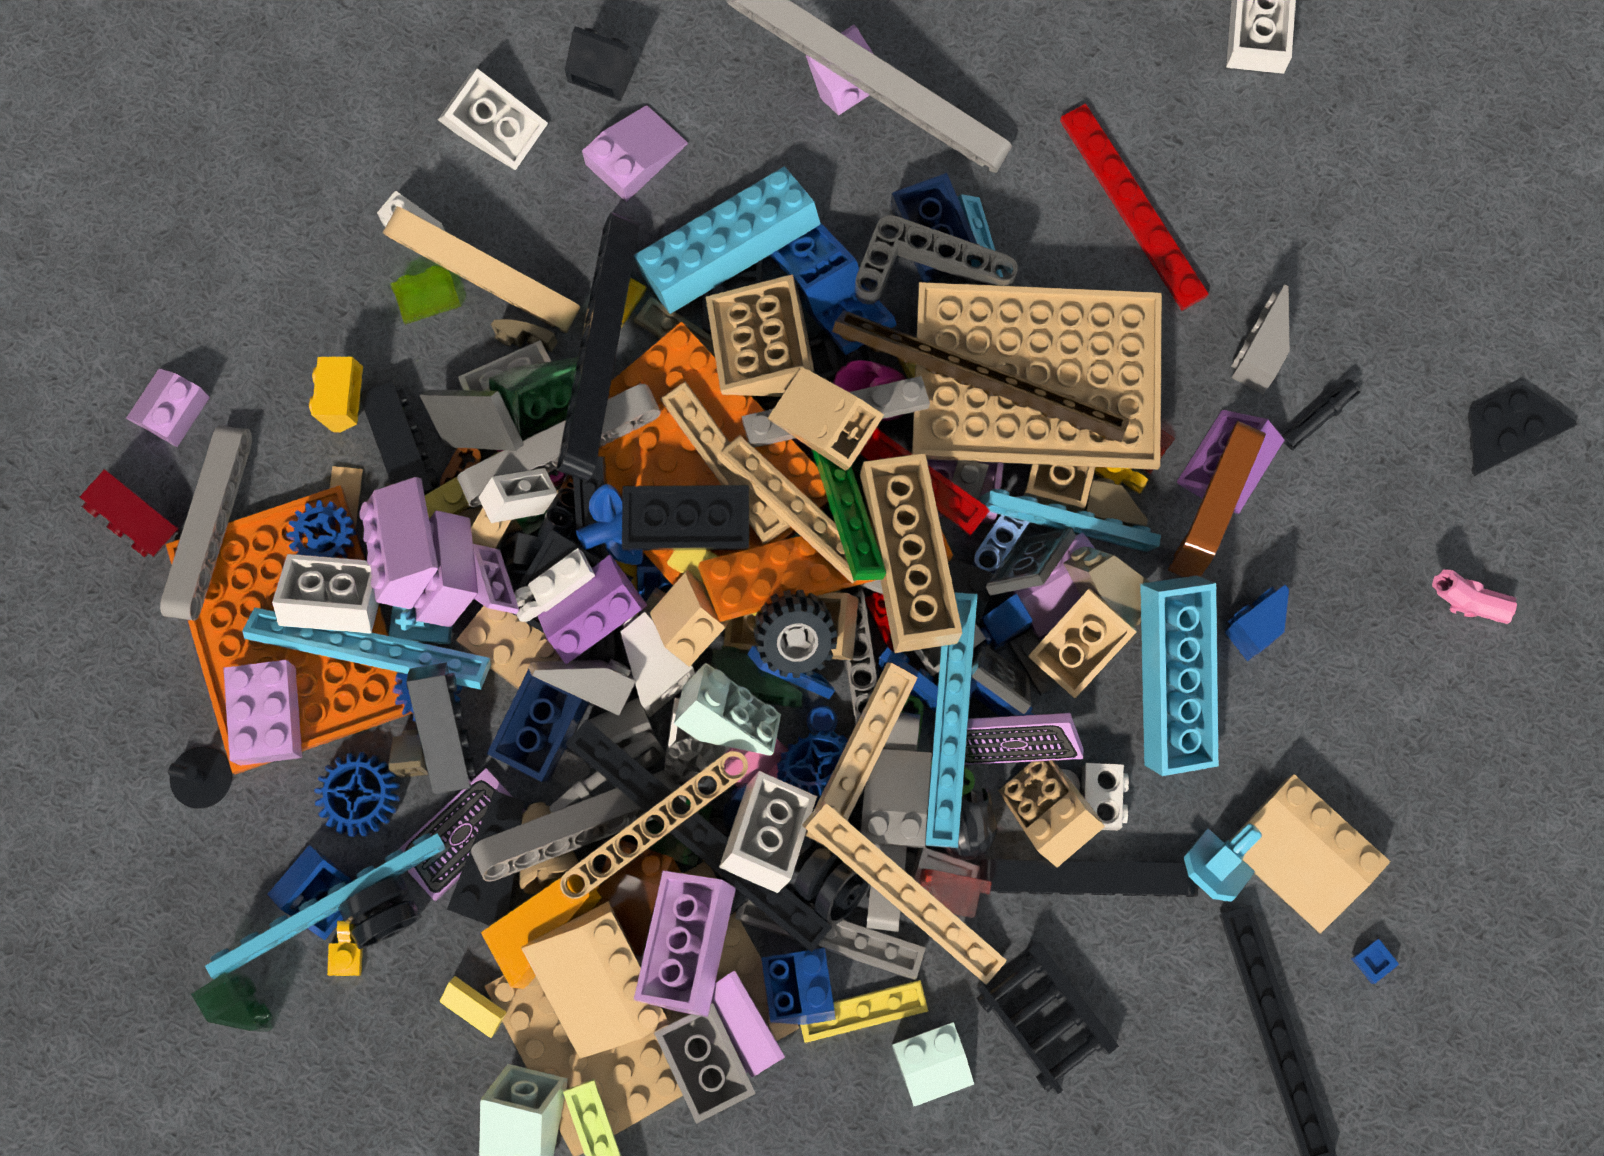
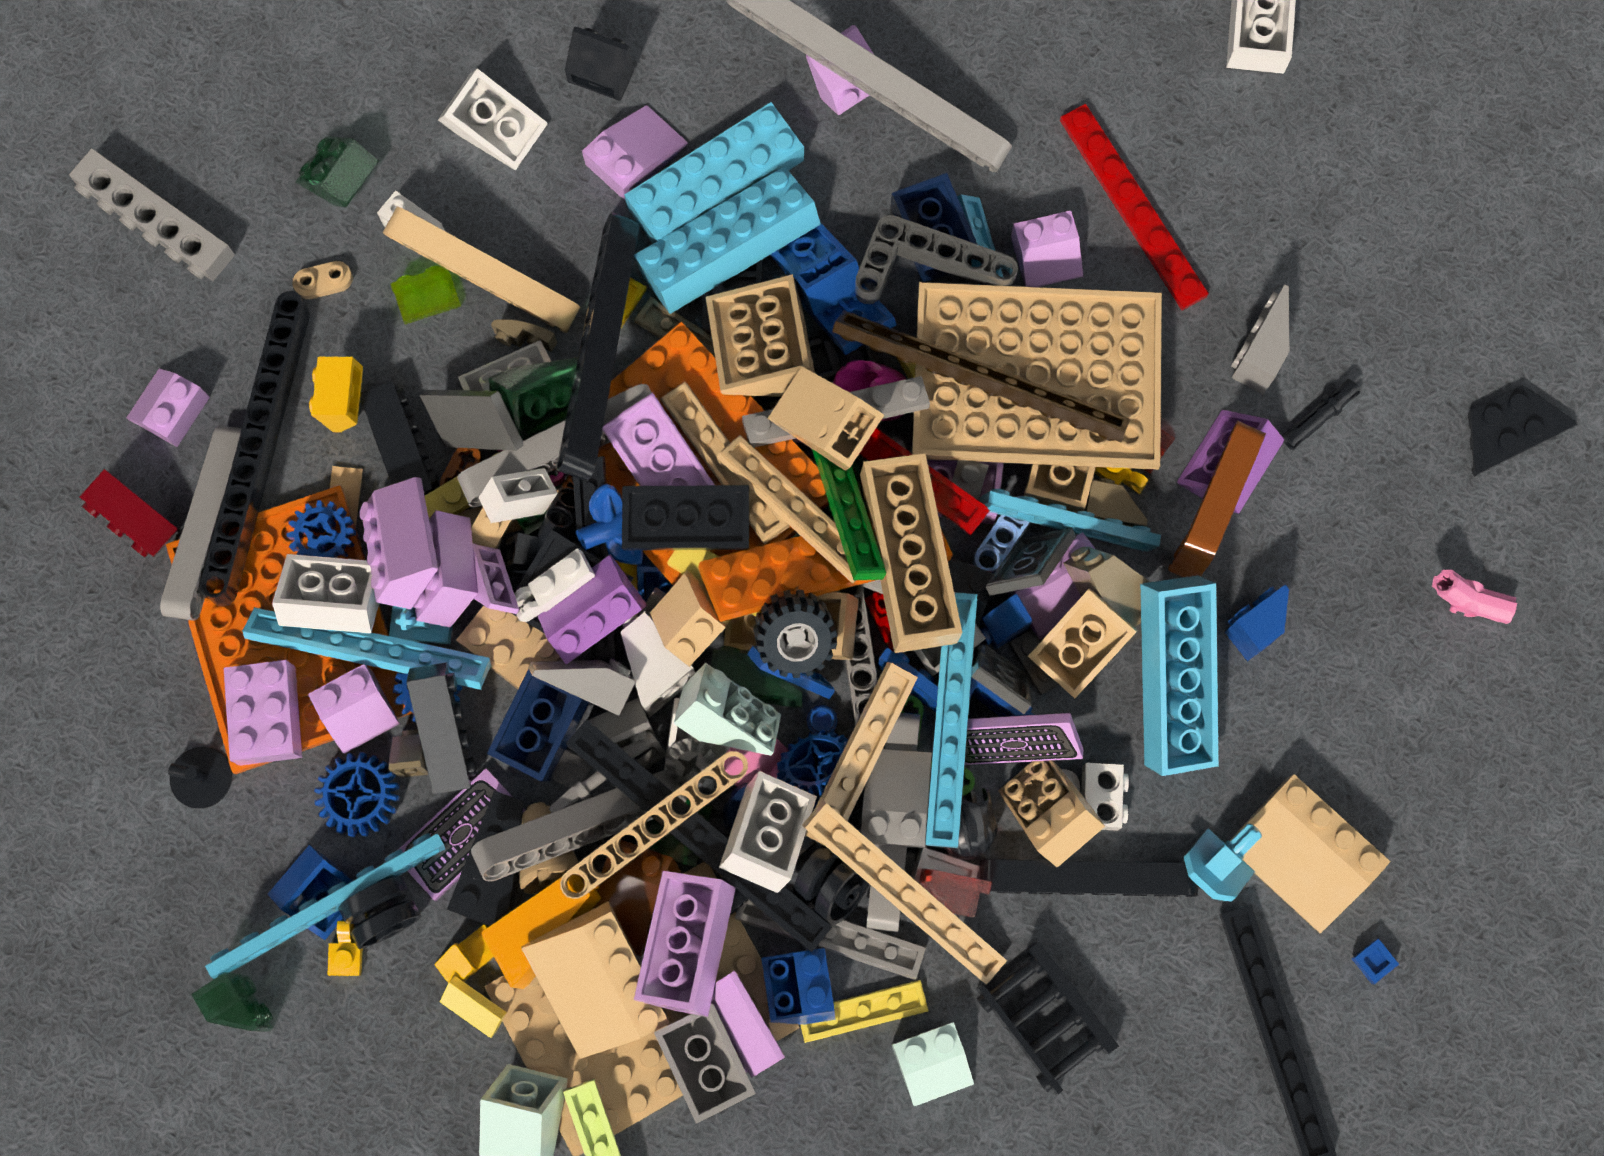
(96, 170): none -> light grey brick
(258, 459): none -> black beam
(322, 281): none -> tan plate
(337, 170): none -> clear green slope
(354, 708): none -> lavender slope
(465, 958): none -> yellow slope
(654, 447): none -> lavender tile
(715, 172): none -> medium azure brick
(1047, 249): none -> lavender slope

